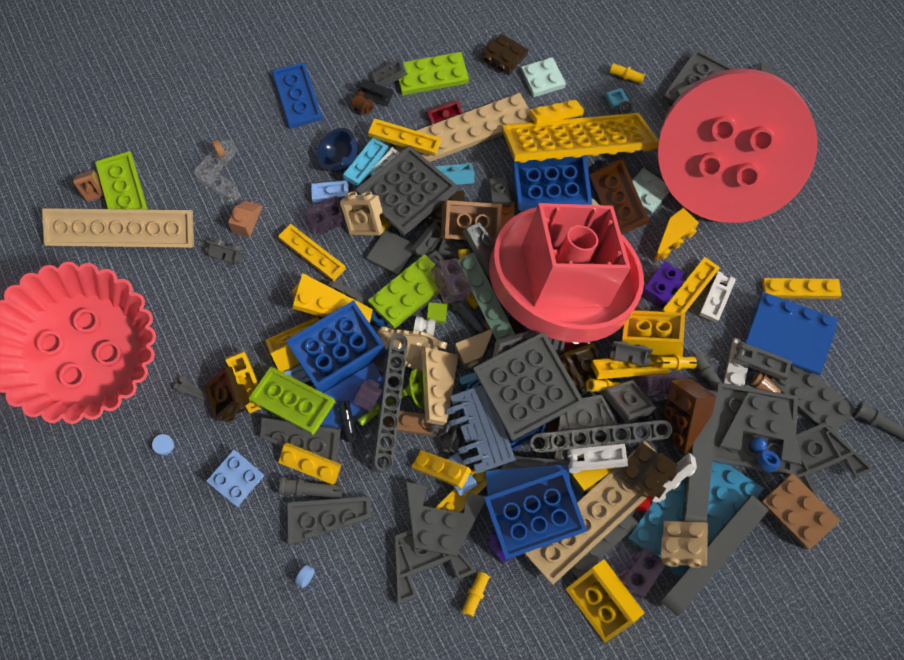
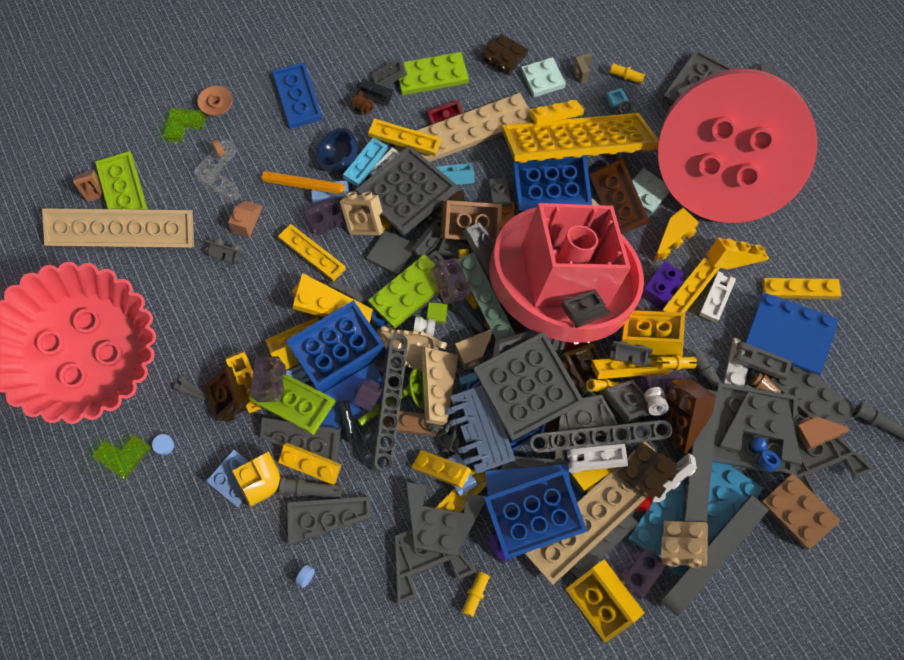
(122, 461): none -> clear neon green plate
(180, 120): none -> clear neon green plate
(211, 96): none -> nougat dish
(258, 478): none -> yellow brick
(264, 379): none -> brick
(302, 182): none -> light orange axle
(581, 66): none -> dark tan bracket
(585, 308): none -> pearl dark grey plate
(656, 401): none -> white wheel
(733, 254): none -> yellow slope
(818, 431): none -> nougat slope

